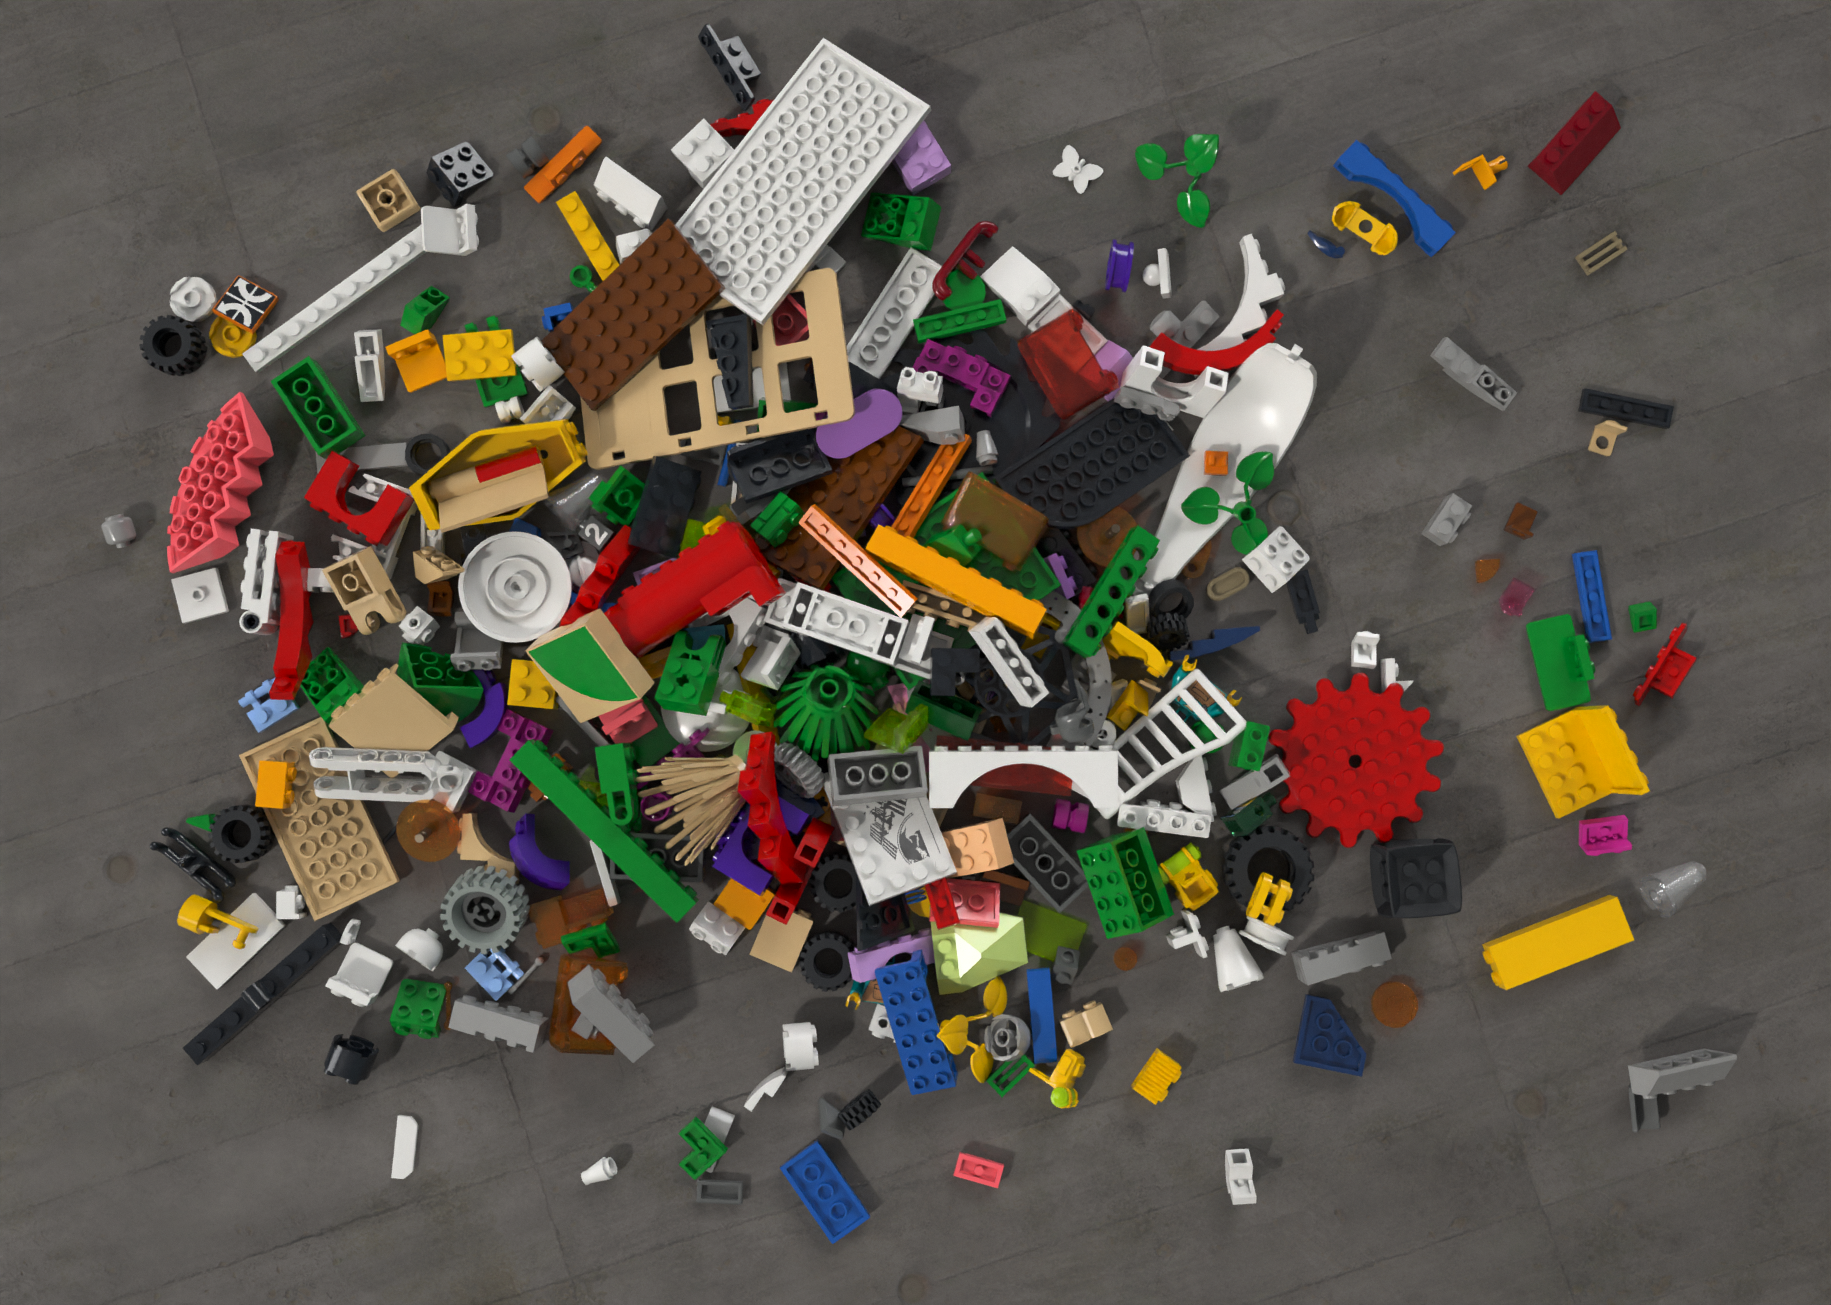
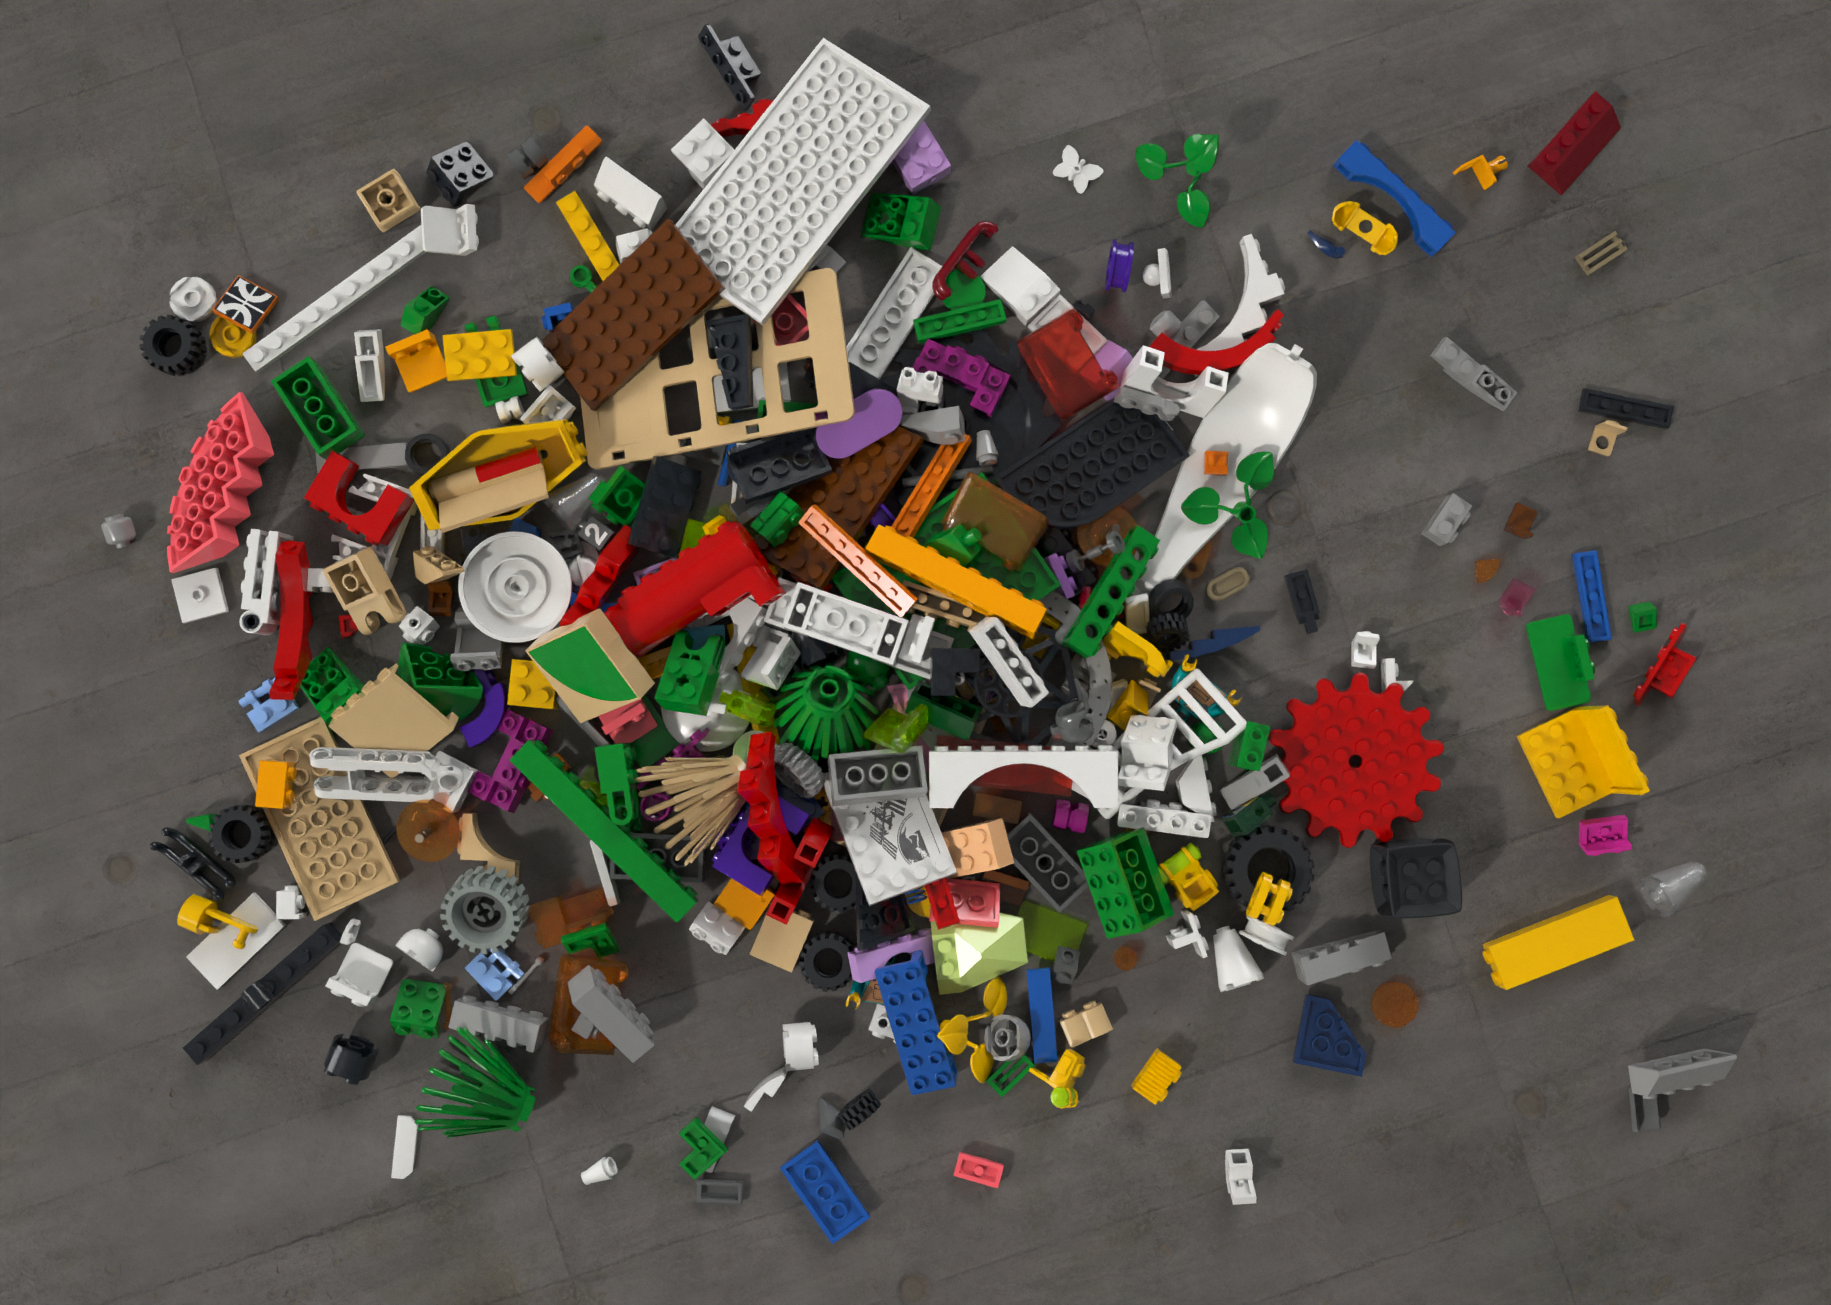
(499, 1101): none -> green plant
(534, 864): dark purple arch -> none
(1076, 561): none -> dark grey wheel
(1147, 752): none -> white bracket
(1276, 559): white bracket -> none

